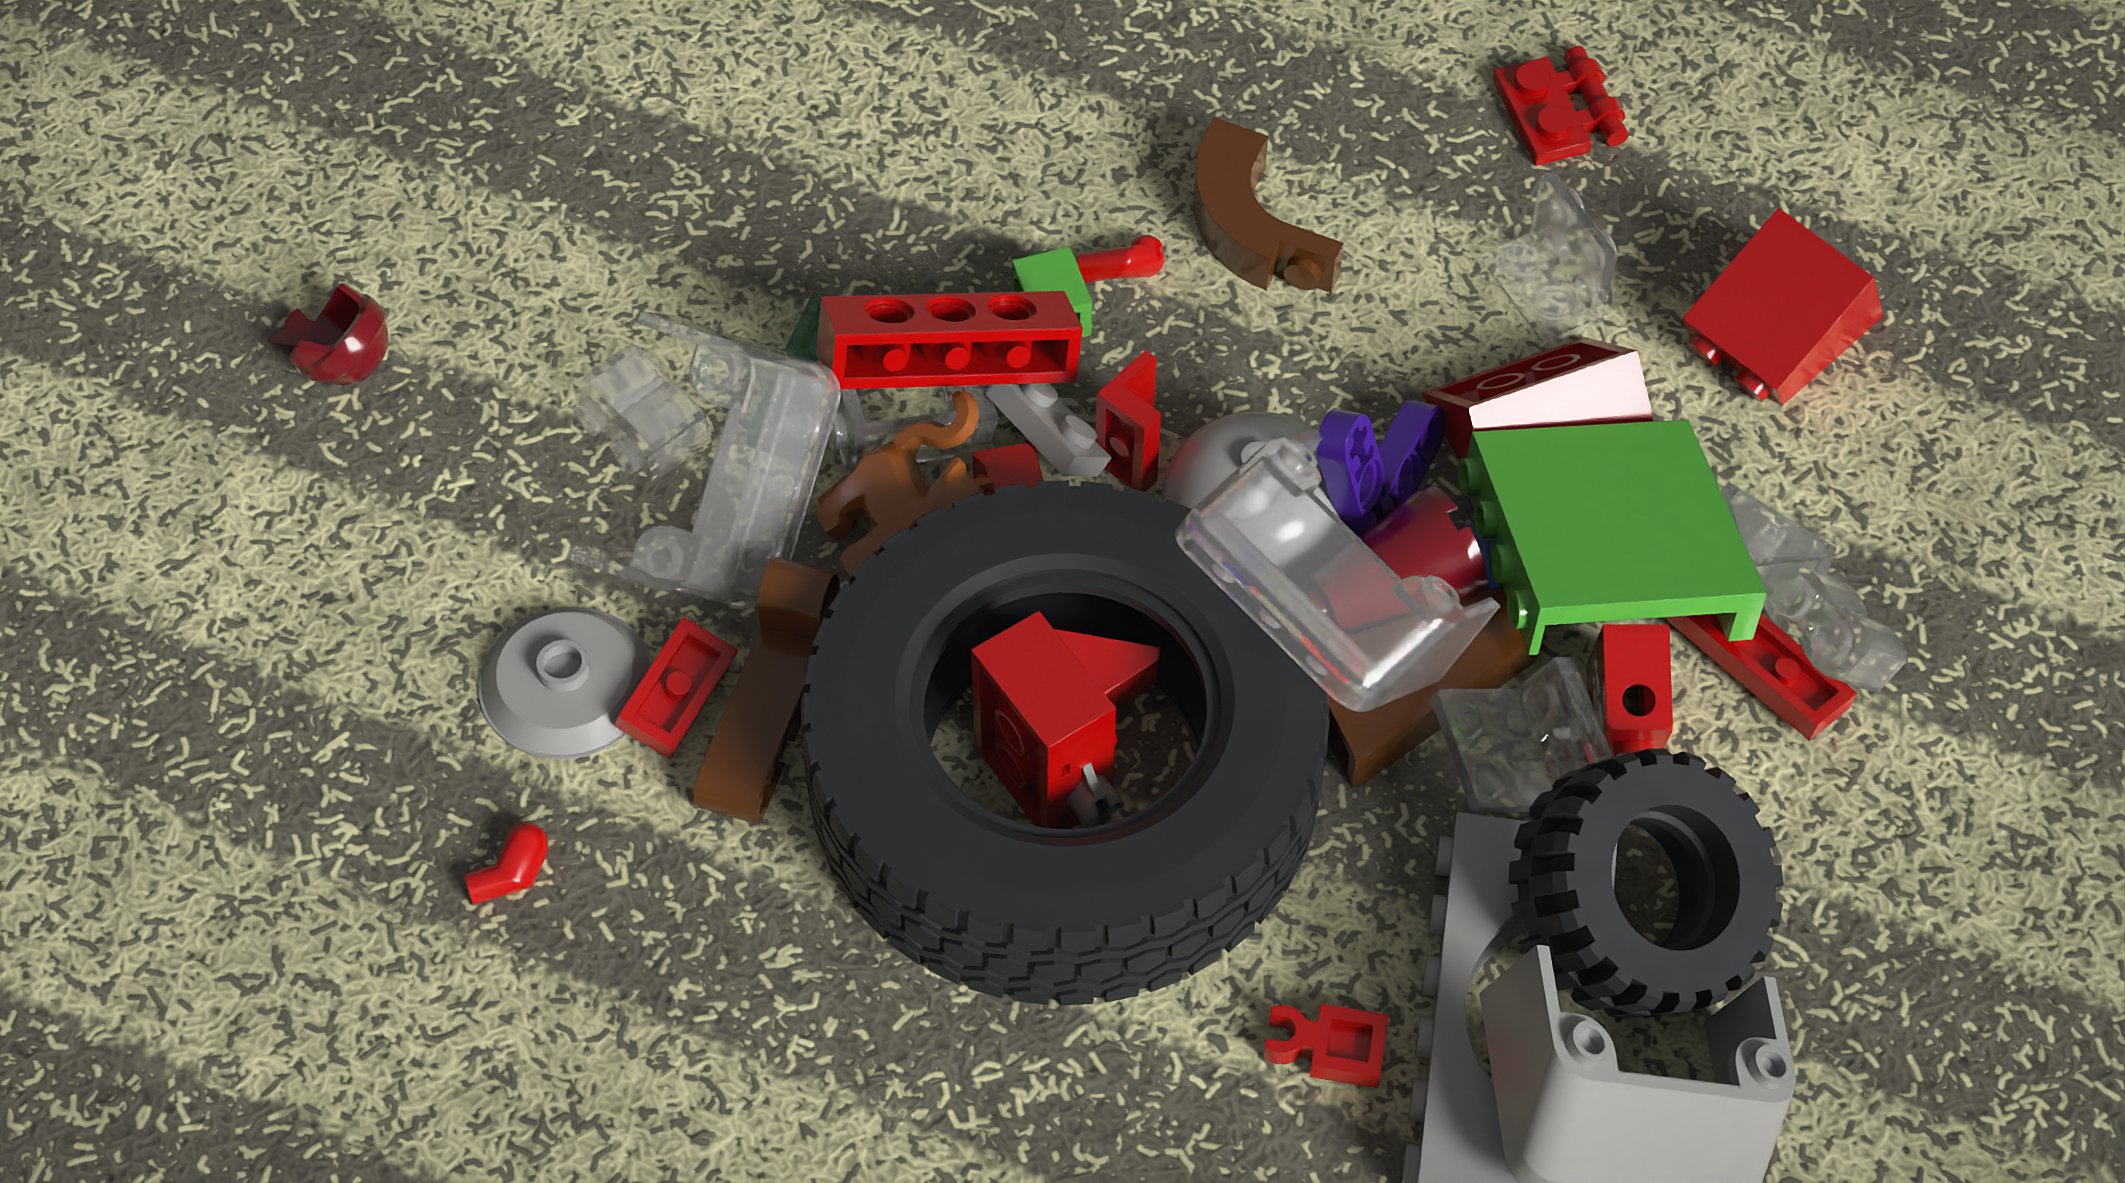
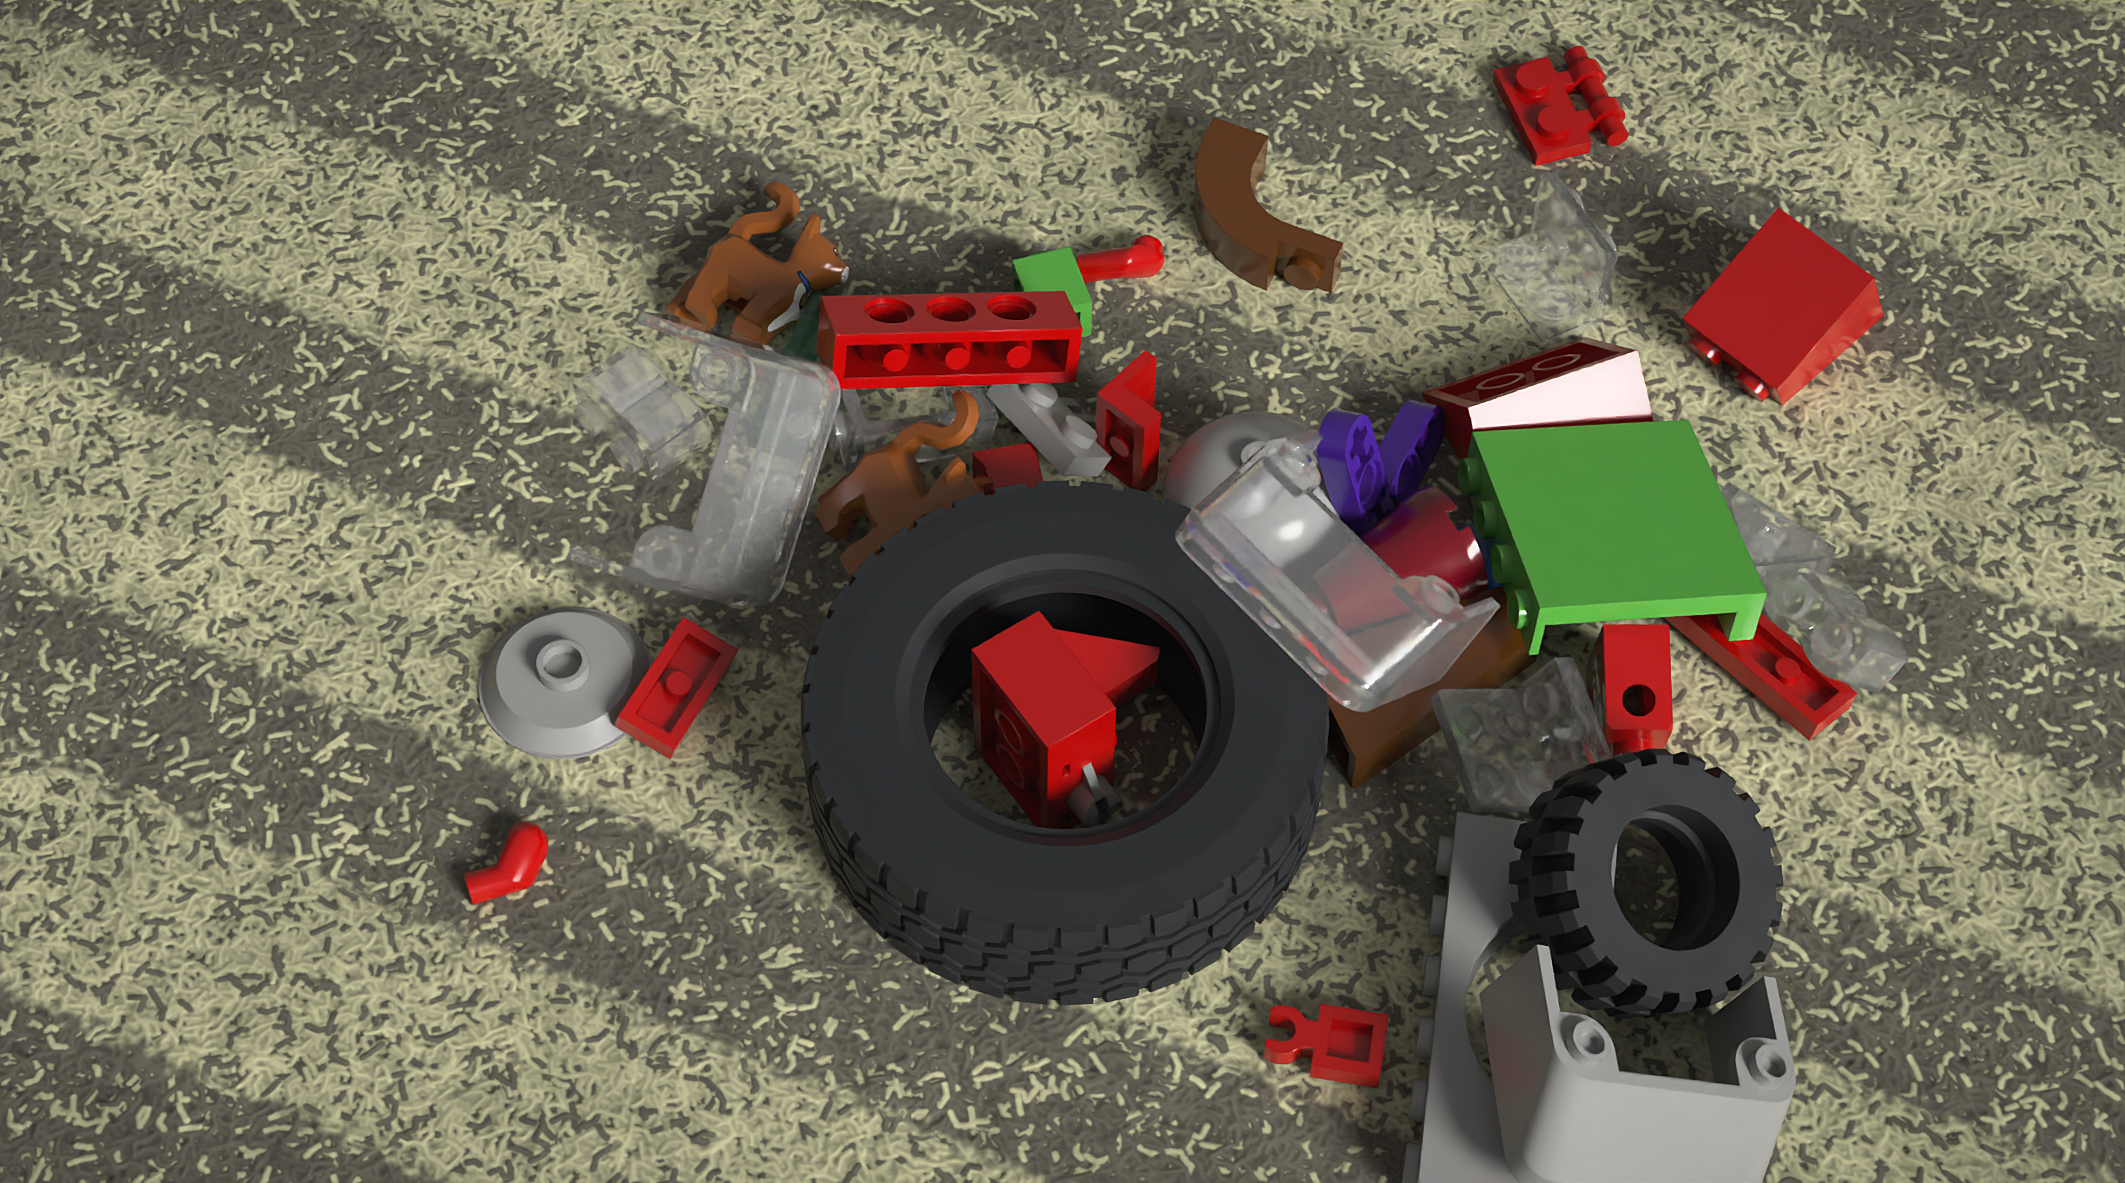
(343, 341): dark red hat -> none
(757, 286): none -> dark orange animal
(766, 701): reddish brown beam -> none

